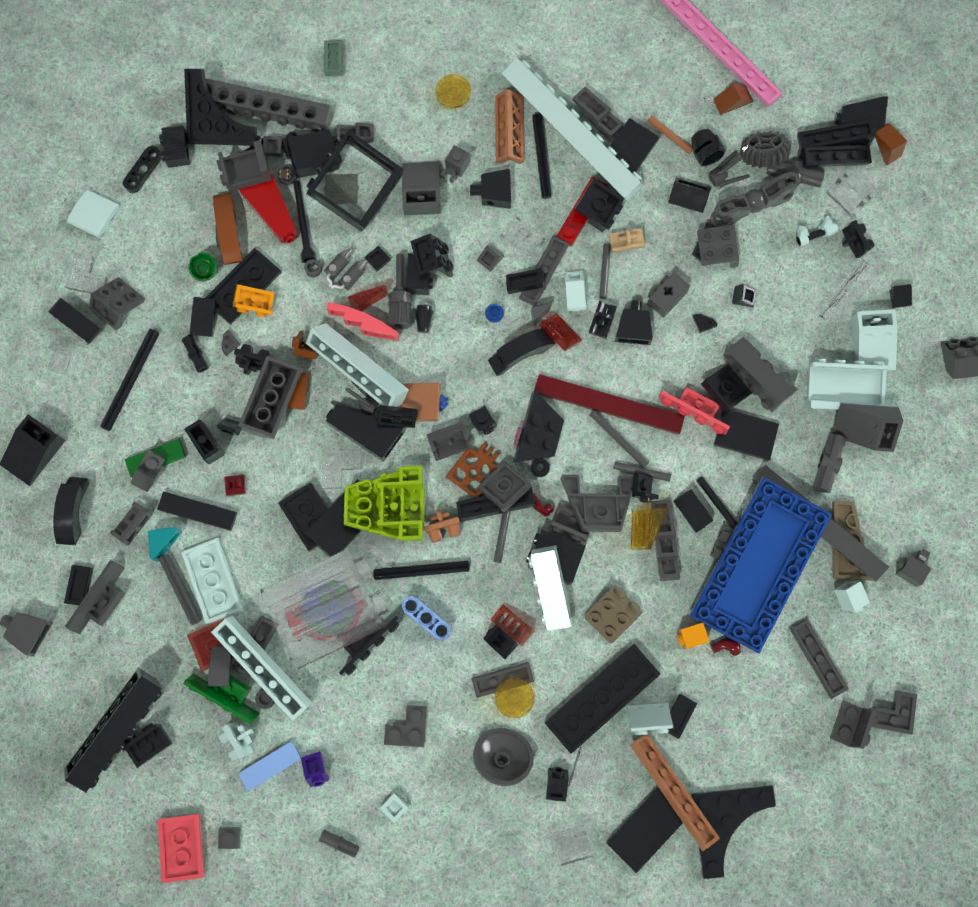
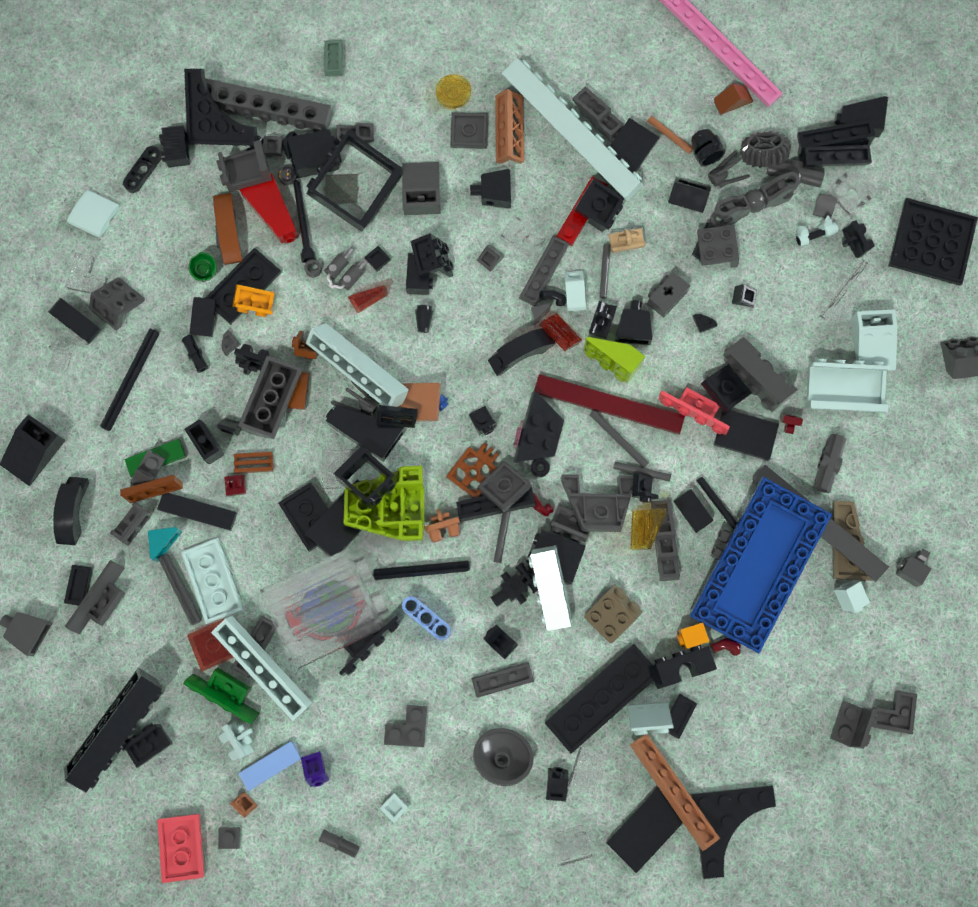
(151, 489): none -> dark orange tile
(219, 667): dark grey slope -> none
(237, 470): none -> dark orange tile
(244, 804): none -> nougat slope
(263, 700): dark grey tile -> none
(352, 464): none -> black window
(369, 325): coral slope -> none
(399, 300): dark grey piece -> none
(449, 441): dark grey hinge -> none
(456, 163): dark grey brick -> none
(468, 130): none -> dark grey tile
(494, 313): blue plate -> none
(513, 587): none -> black piece
(514, 698): clear yellow tile -> none
(524, 637): clear red slope -> none
(525, 281): black tile -> none
(541, 156): black axle -> none
(552, 294): none -> black arm
(614, 356): none -> lime slope
(666, 671): none -> black arch
(790, 422): none -> dark red tile
(818, 659): dark grey tile -> none
(824, 206): none -> dark grey slope
(869, 425): dark grey slope -> none
(890, 143): dark orange slope -> none
(901, 296): black slope -> none
(933, 241): none -> black tile

